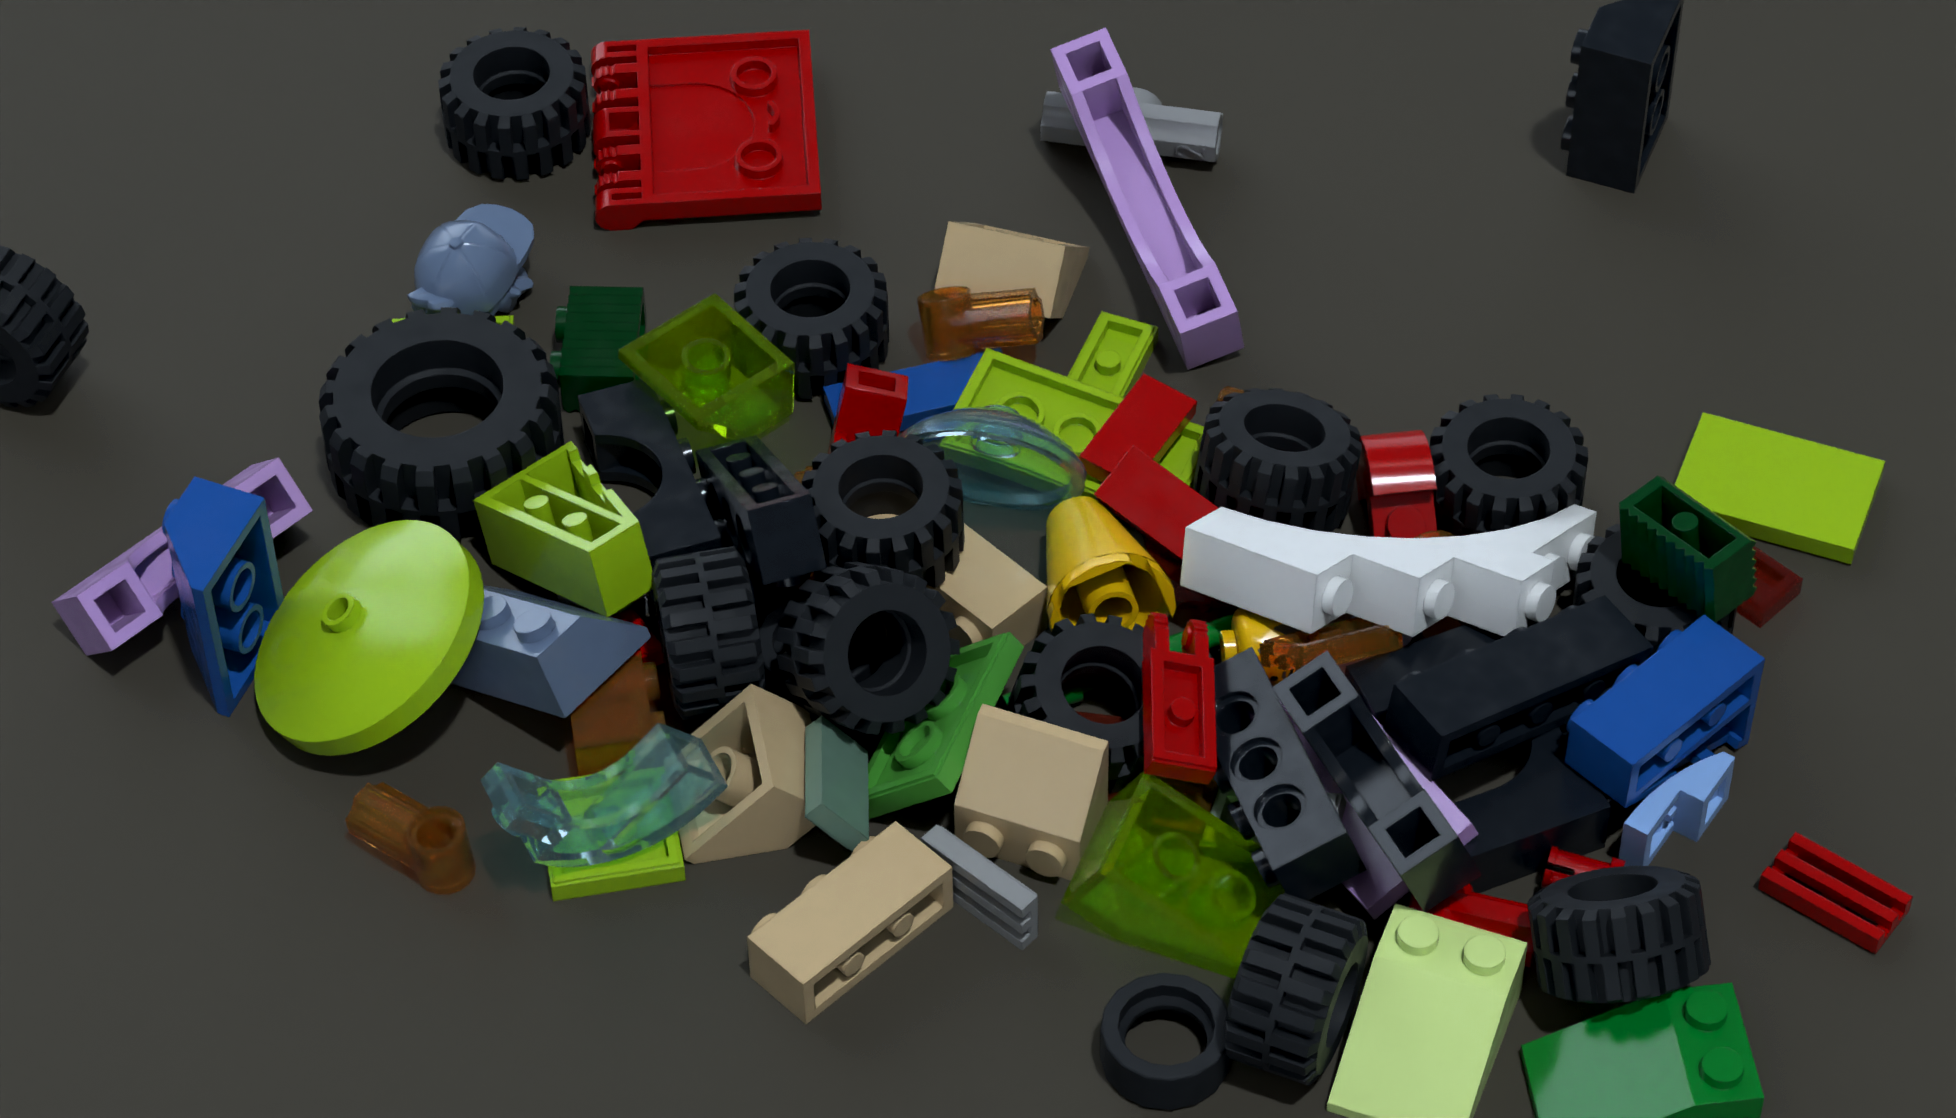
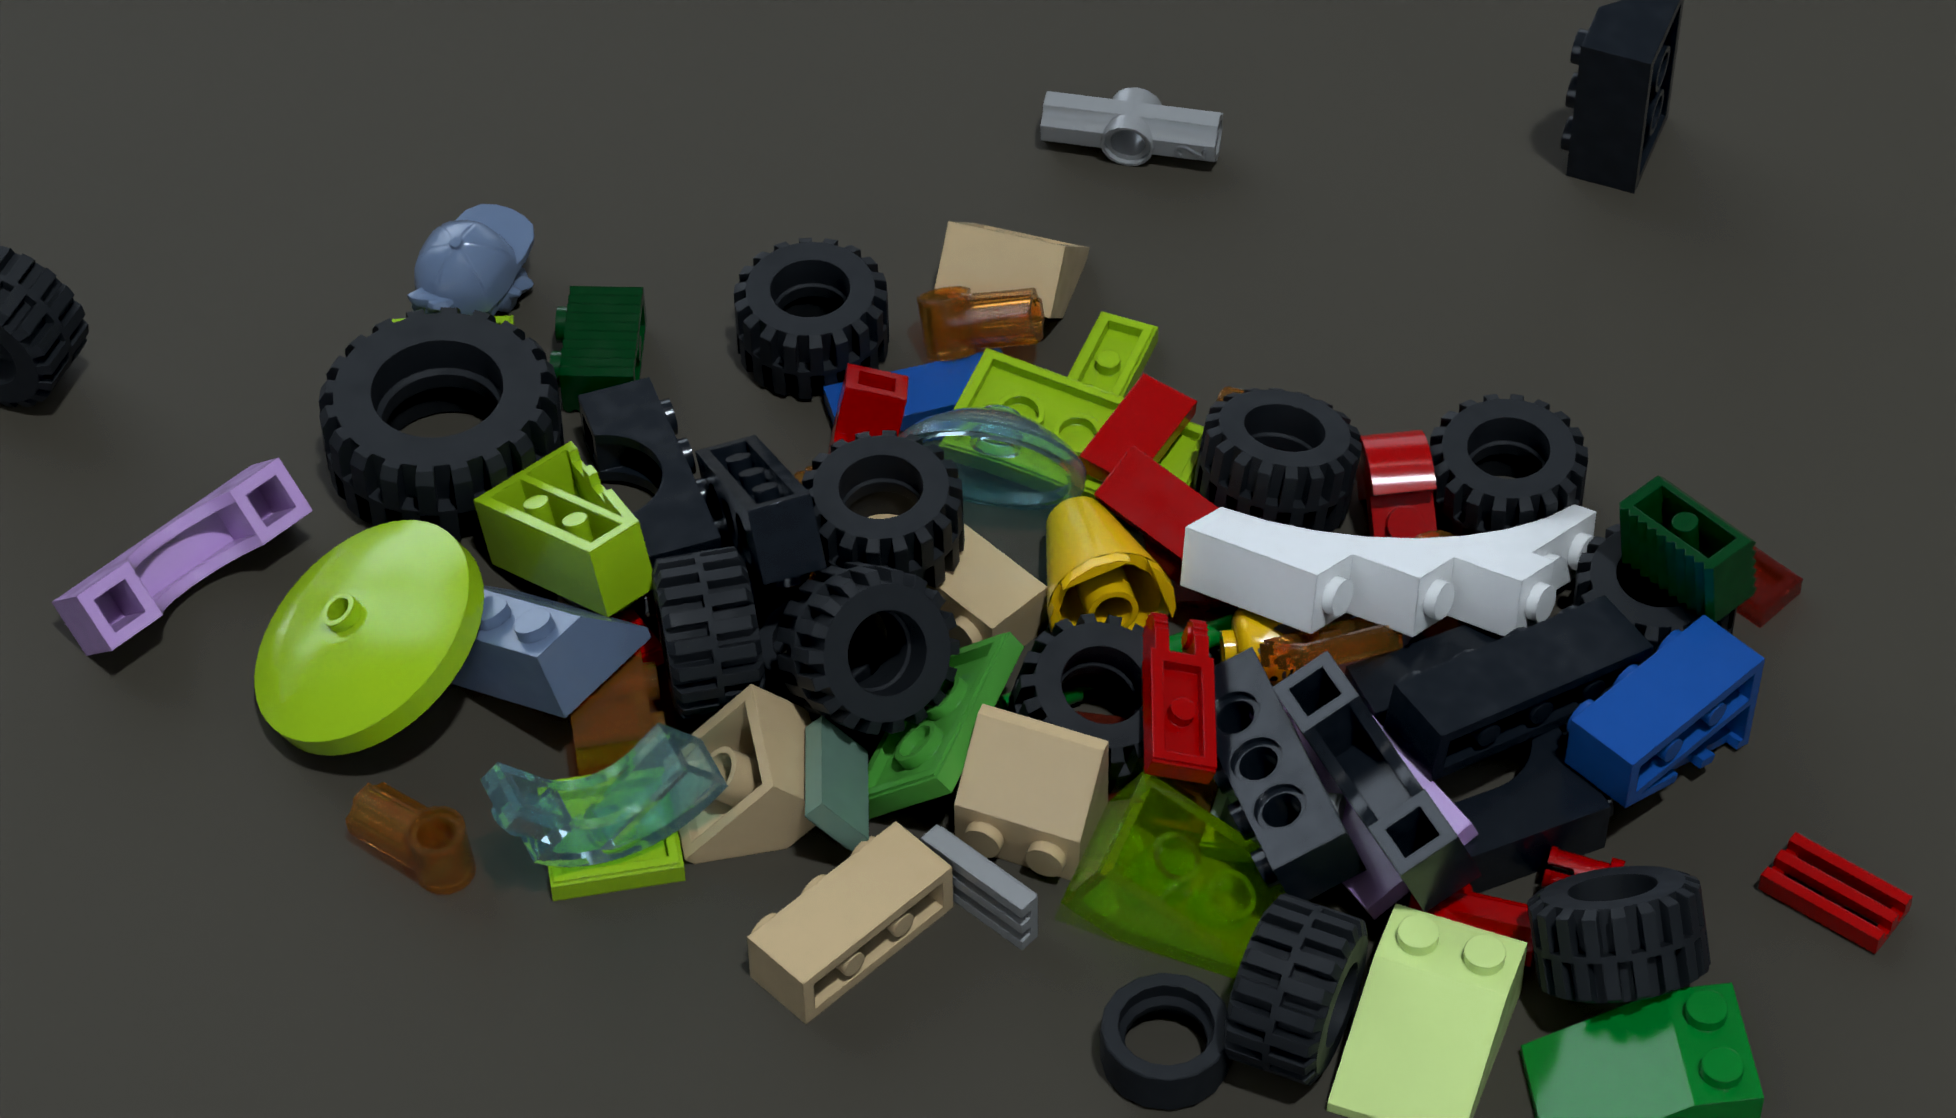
(224, 582): blue slope -> none
(515, 103): black tyre -> none
(704, 127): red hinge -> none
(715, 370): clear neon green slope -> none
(1145, 201): lavender arch -> none
(1681, 805): light blue slope -> none
(1781, 486): lime tile -> none

